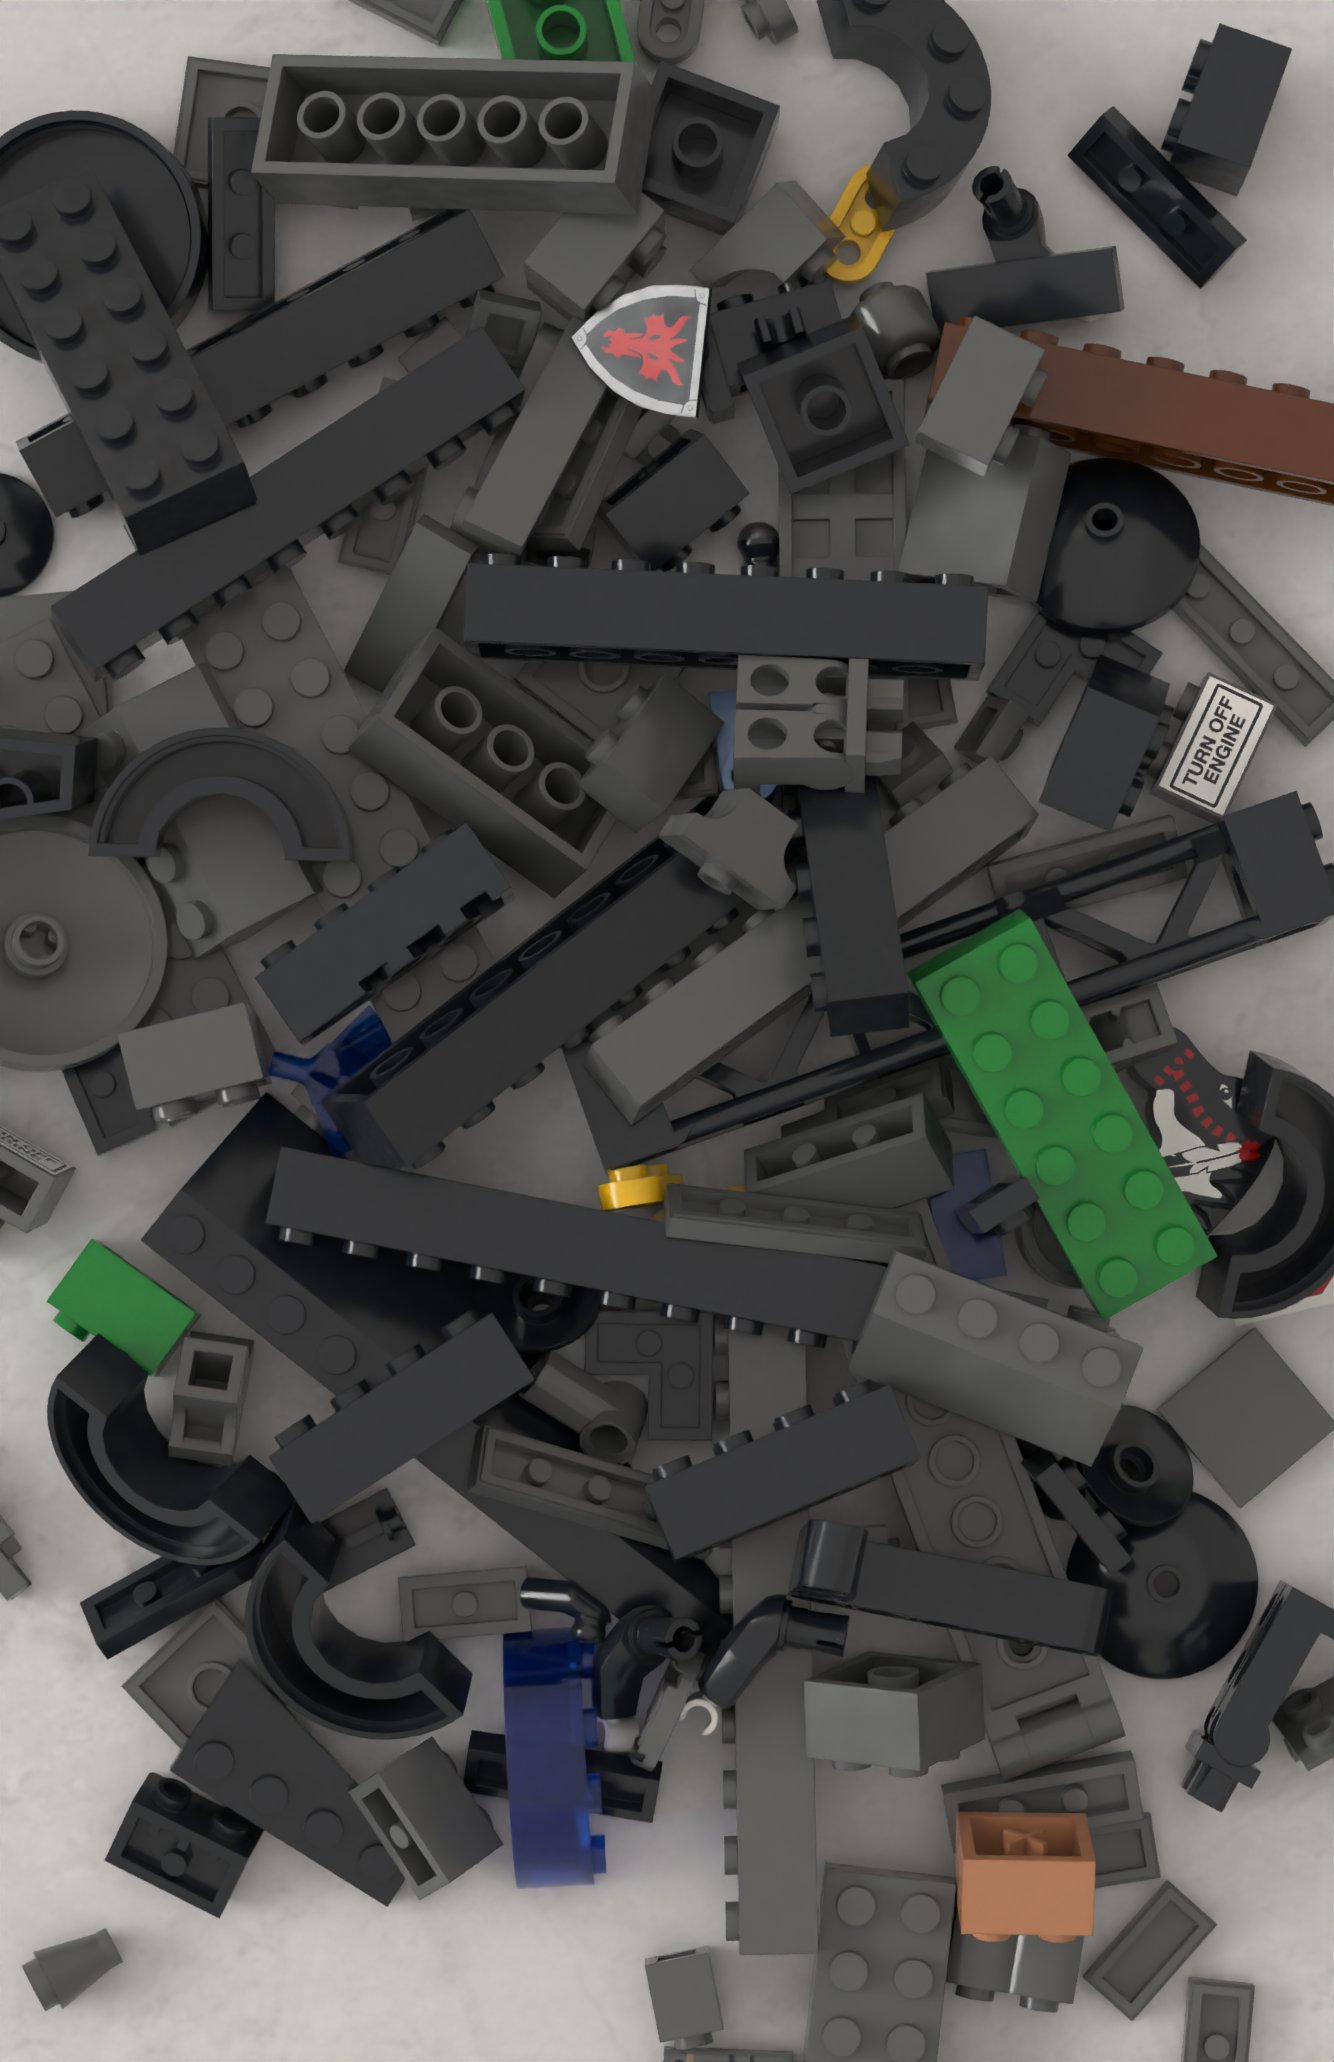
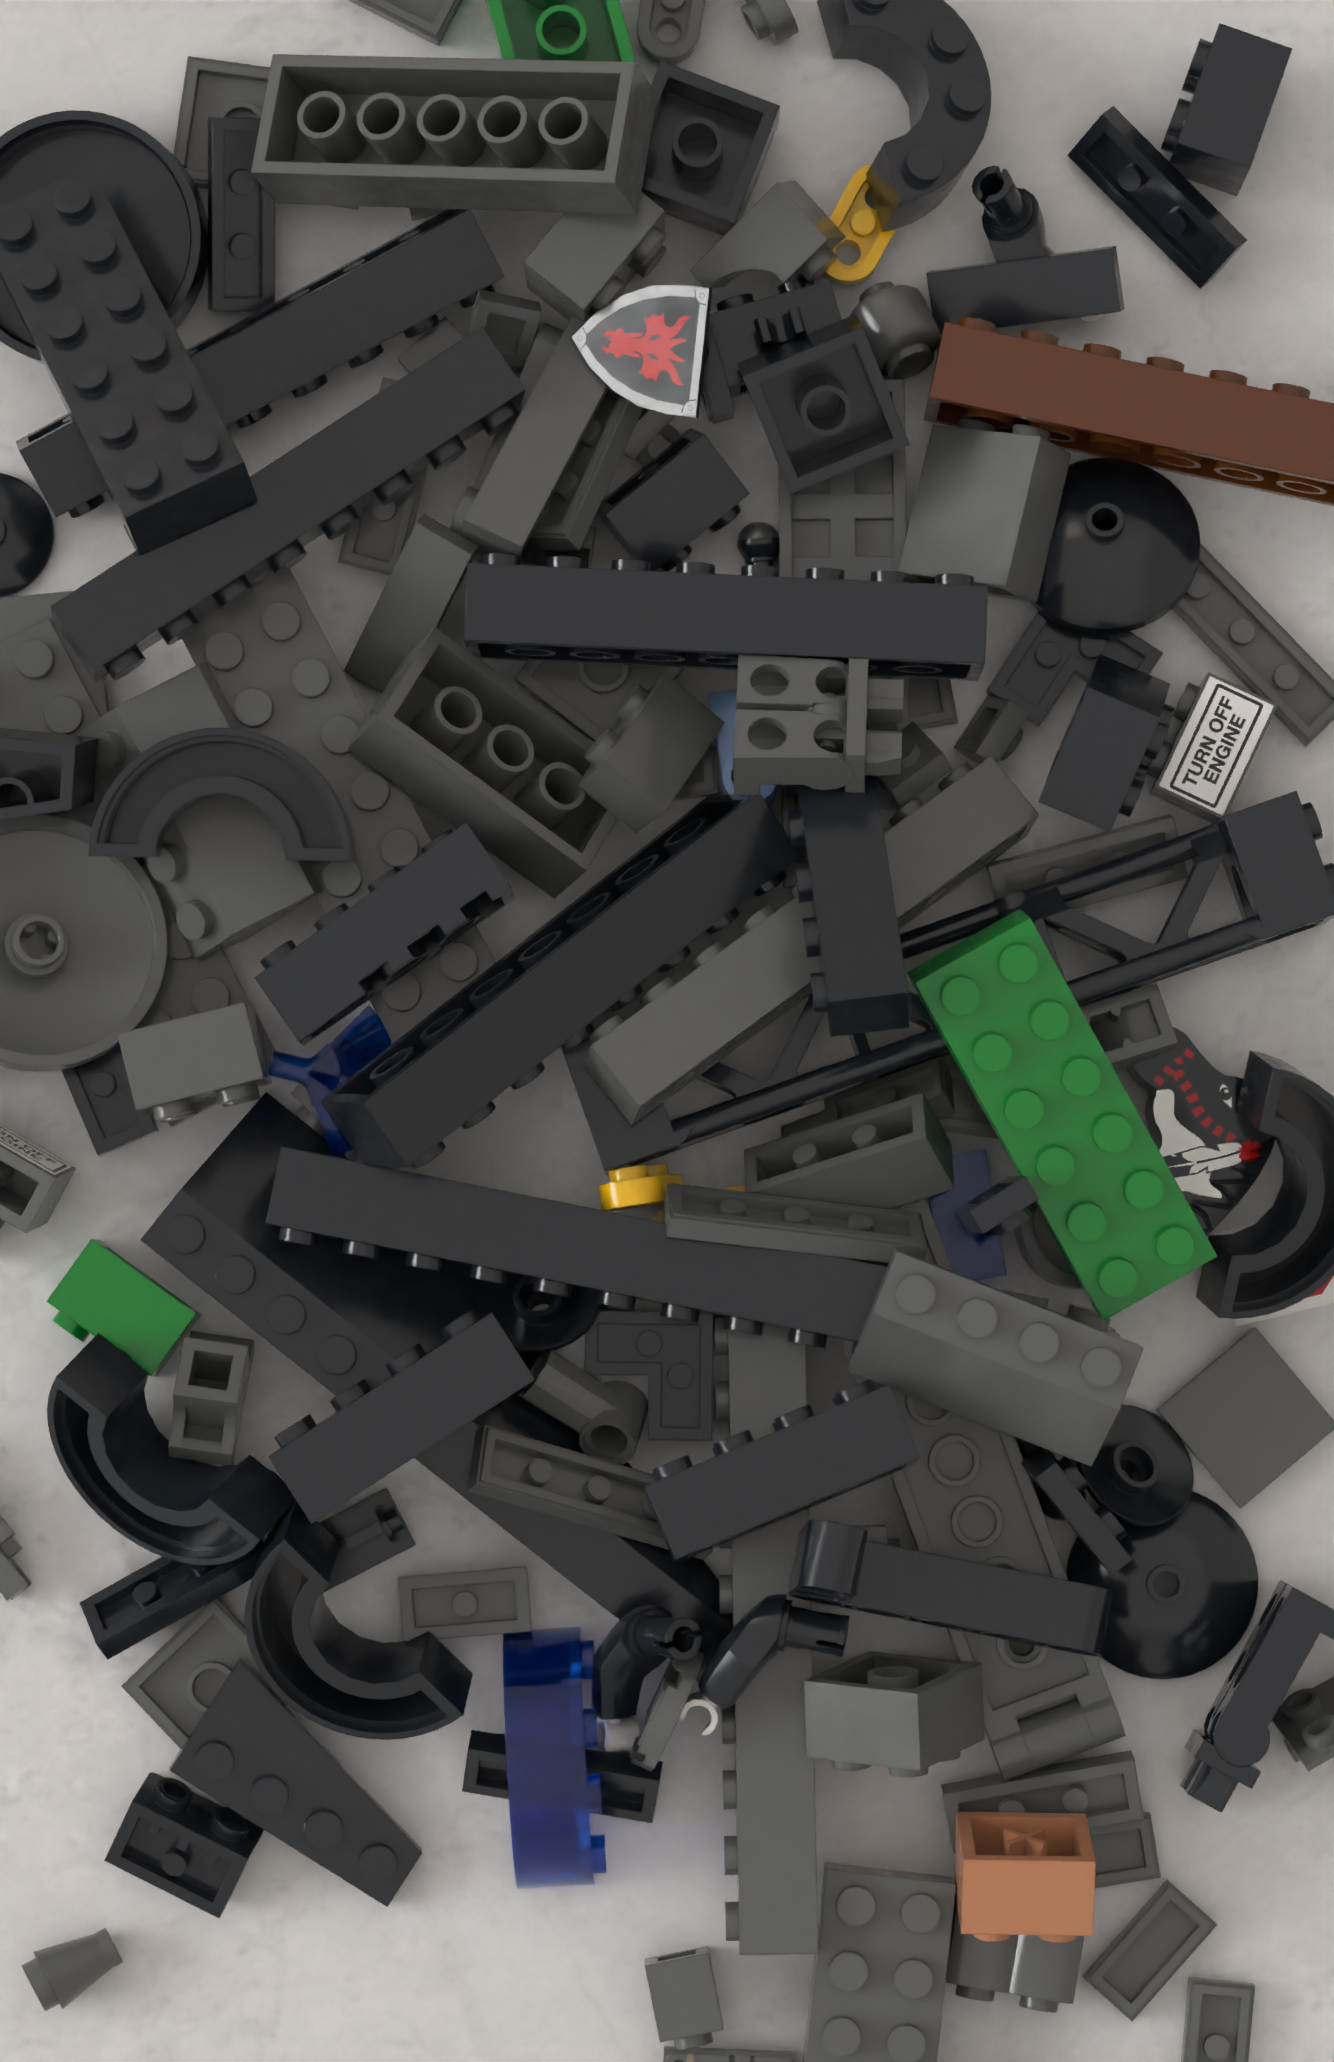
(426, 1818): dark grey brick -> none
(571, 1599): black arm -> none
(738, 847): dark grey brick -> none
(981, 396): dark grey brick -> none

